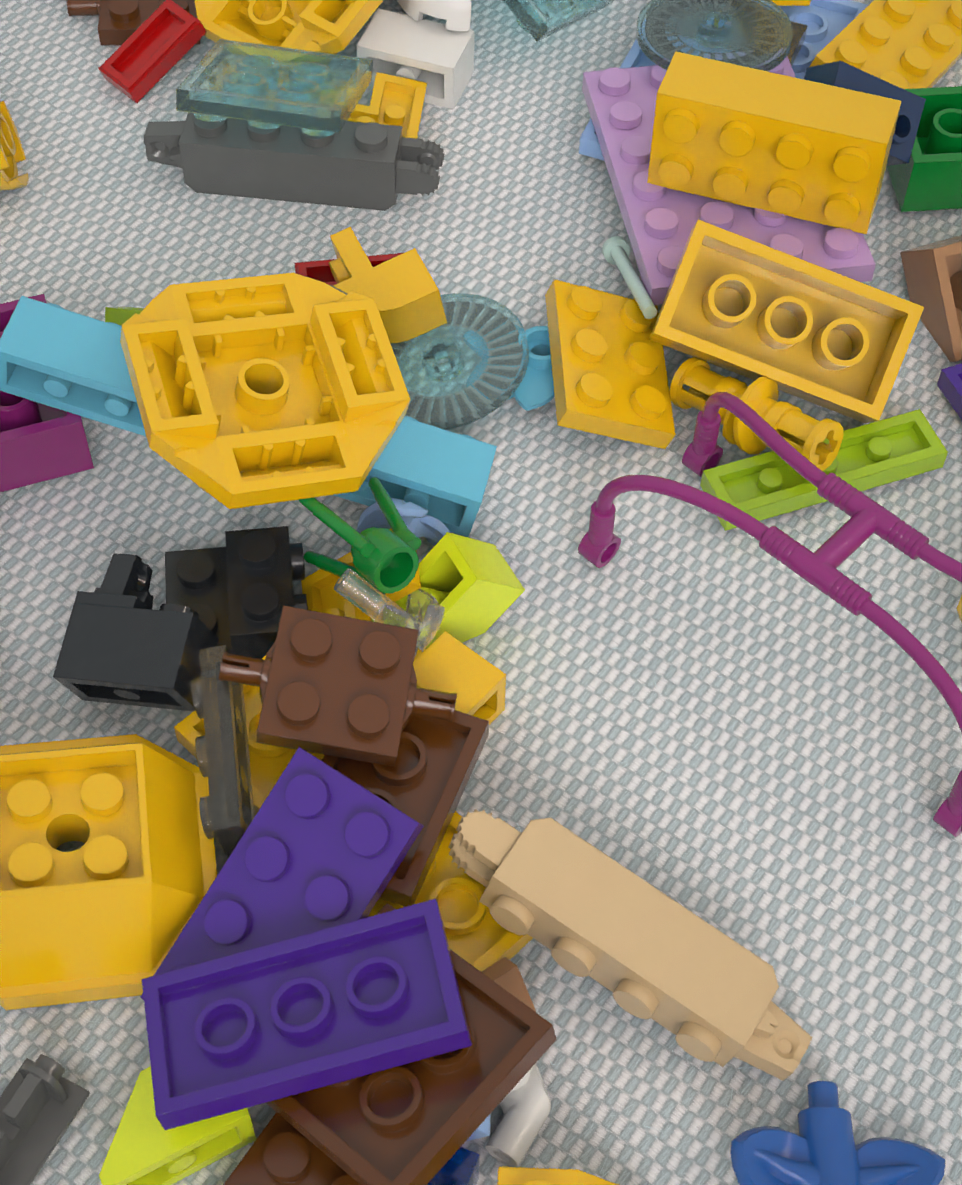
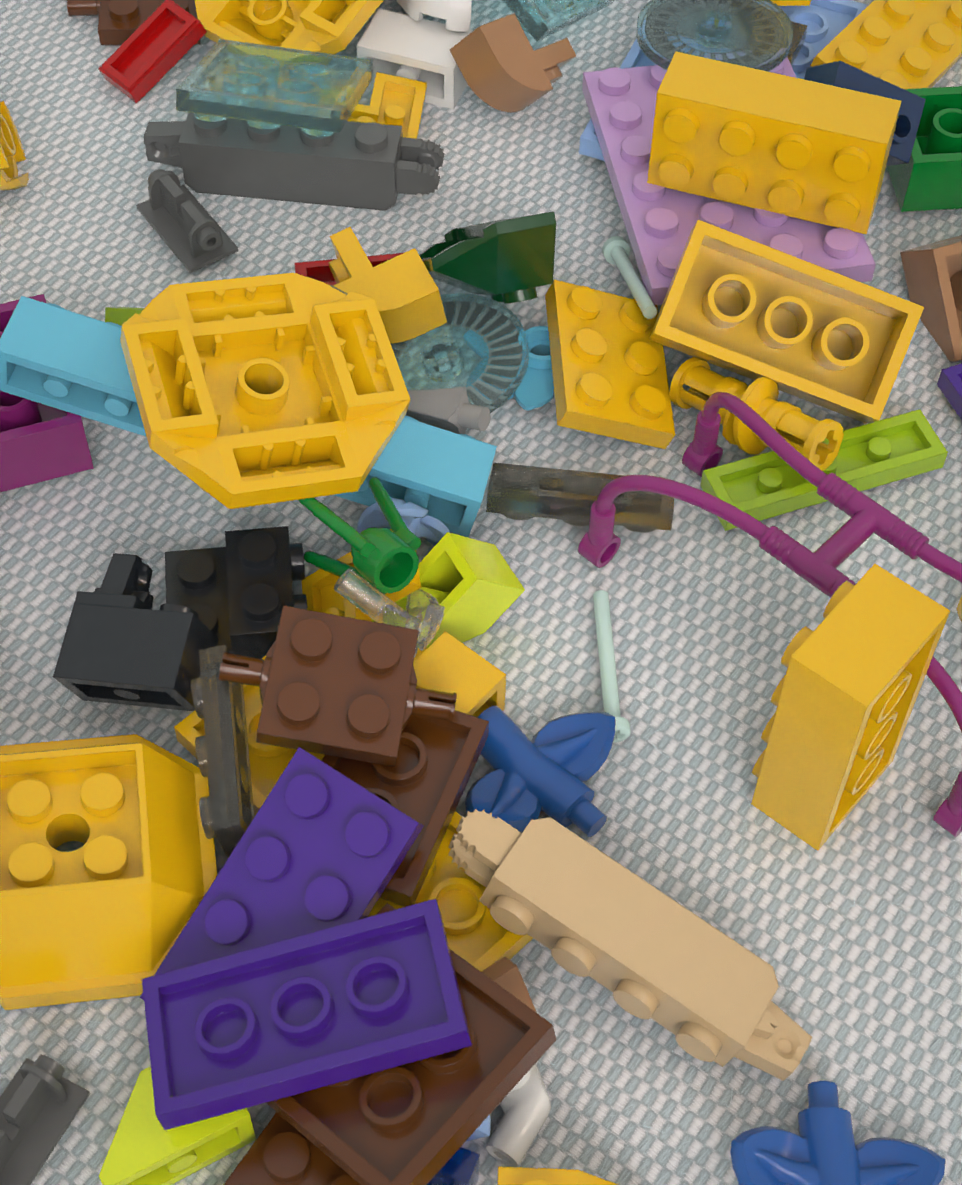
(184, 222): none -> dark grey hinge
(447, 410): none -> light grey piece
(497, 257): none -> dark green wedge
(504, 66): none -> medium nougat brick
(544, 771): none -> blue plant
(568, 494): none -> clear smoke plate
(607, 664): none -> light aqua piece
(845, 702): none -> yellow brick

